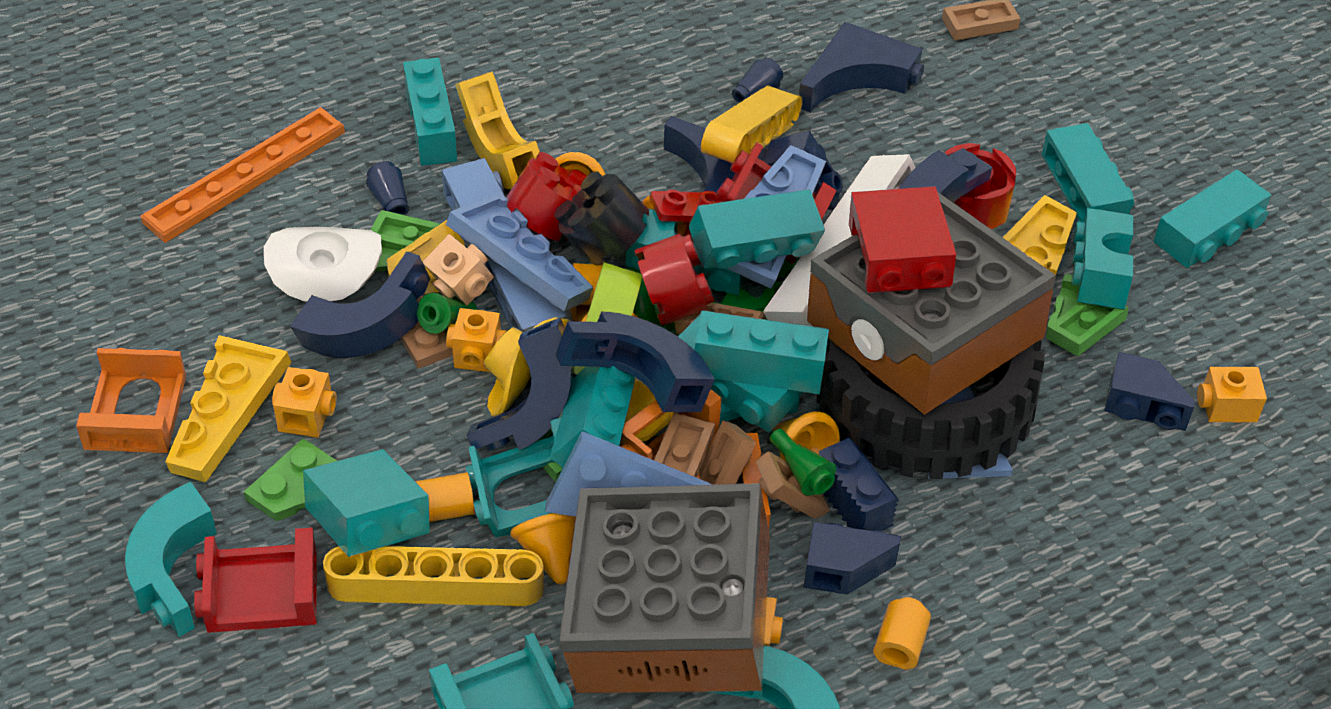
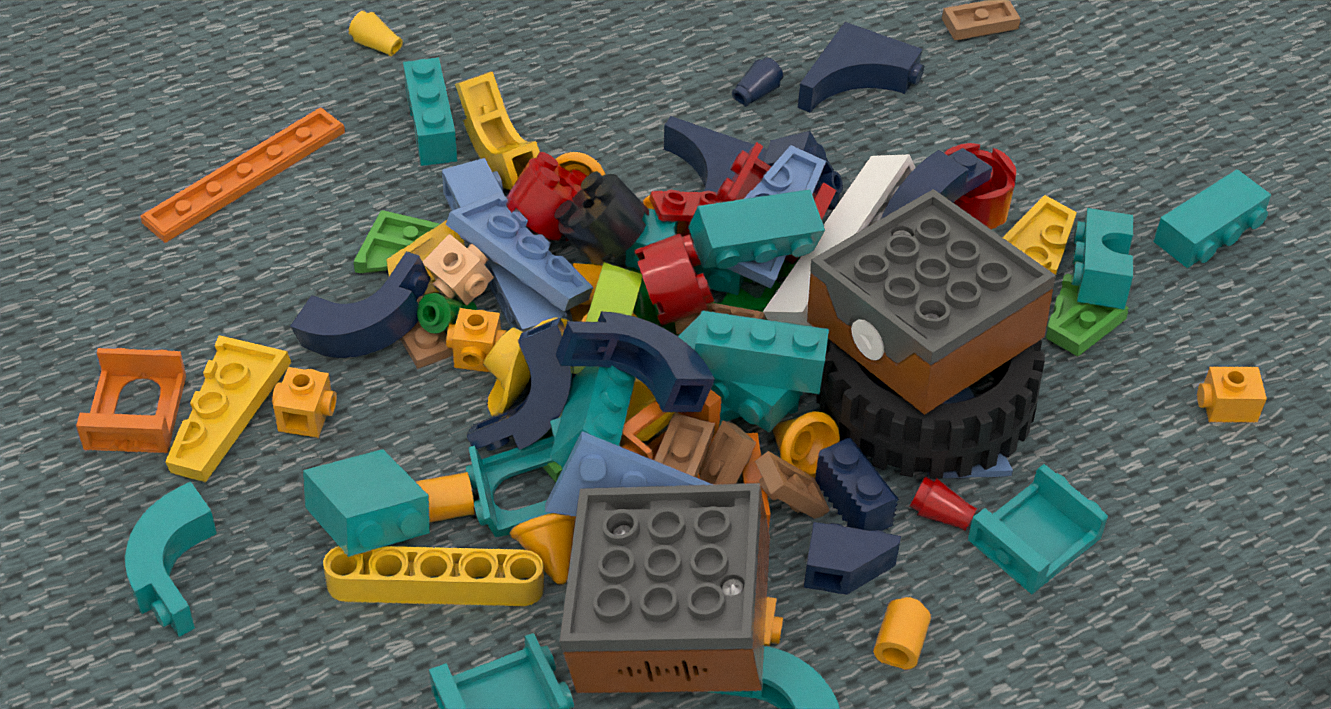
(258, 585): red panel -> none
(281, 487): bright green wing -> none
(321, 260): white hat -> none
(374, 33): none -> yellow cone
(388, 187): dark blue cone -> none
(753, 120): yellow beam -> none
(810, 470): green cone -> none
(903, 239): red panel -> none
(942, 504): none -> red cone
(1039, 530): none -> teal panel
(1085, 171): teal brick -> none
(1147, 392): dark blue slope -> none

